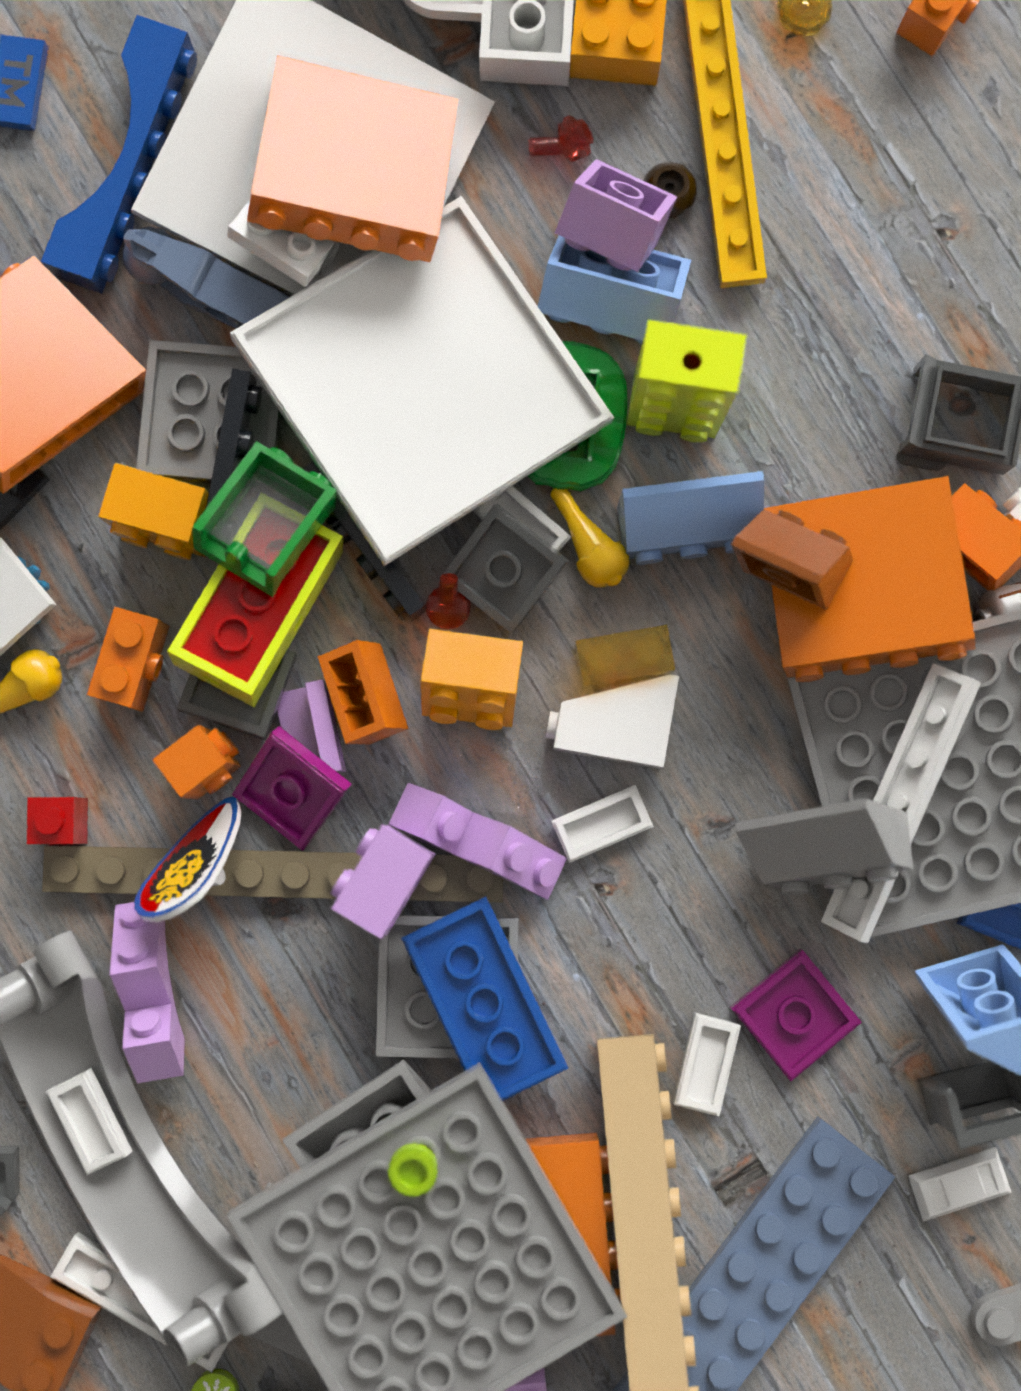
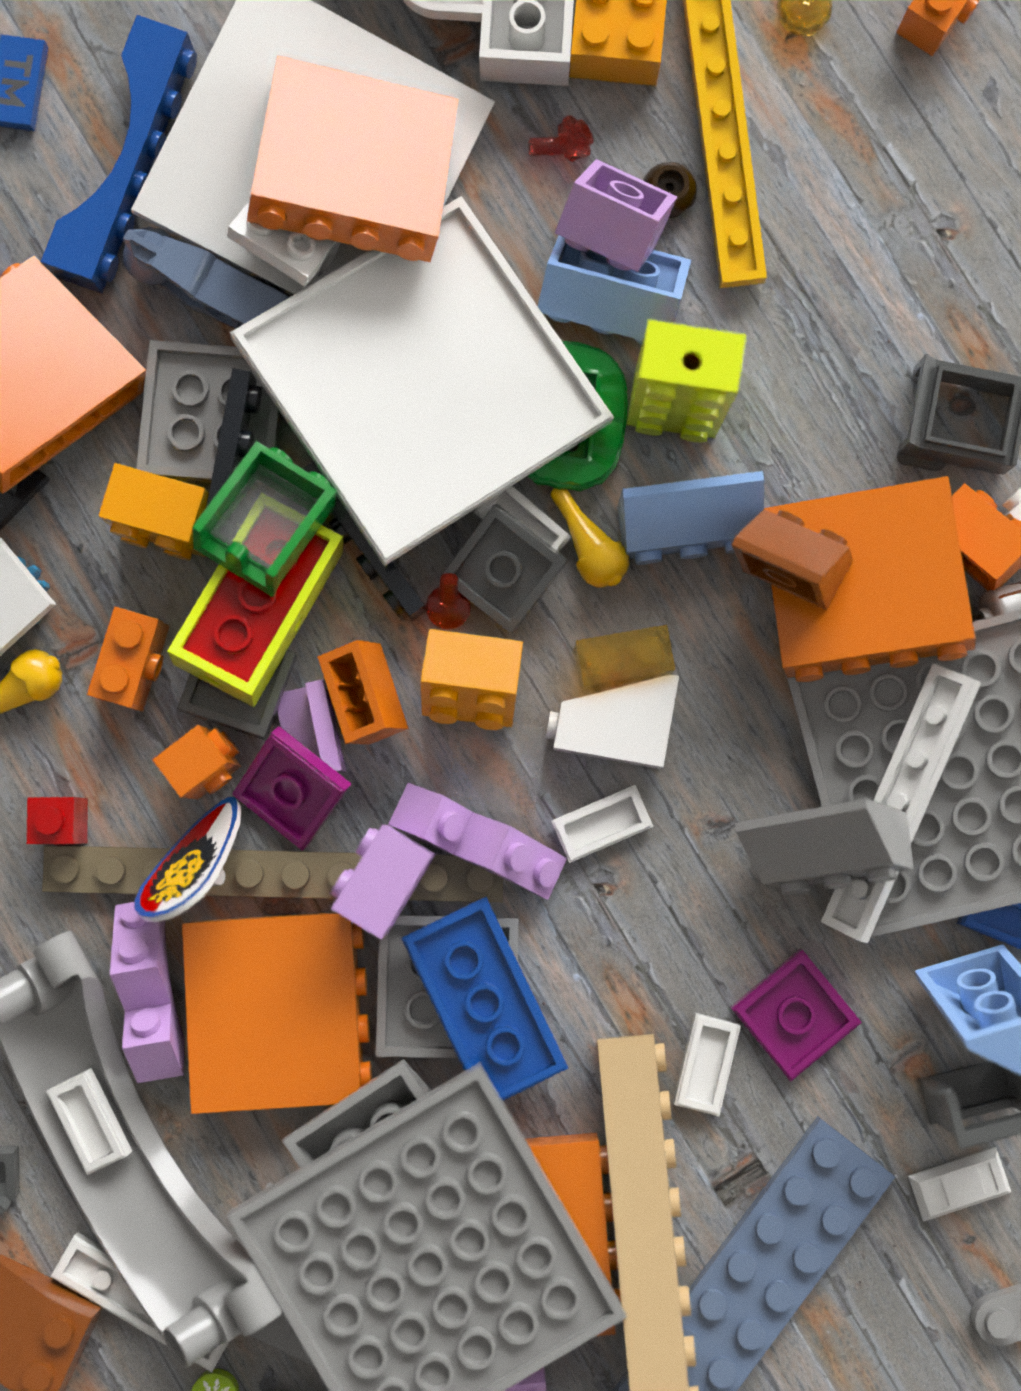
(274, 1011): none -> orange brick
(413, 1170): lime tile -> none

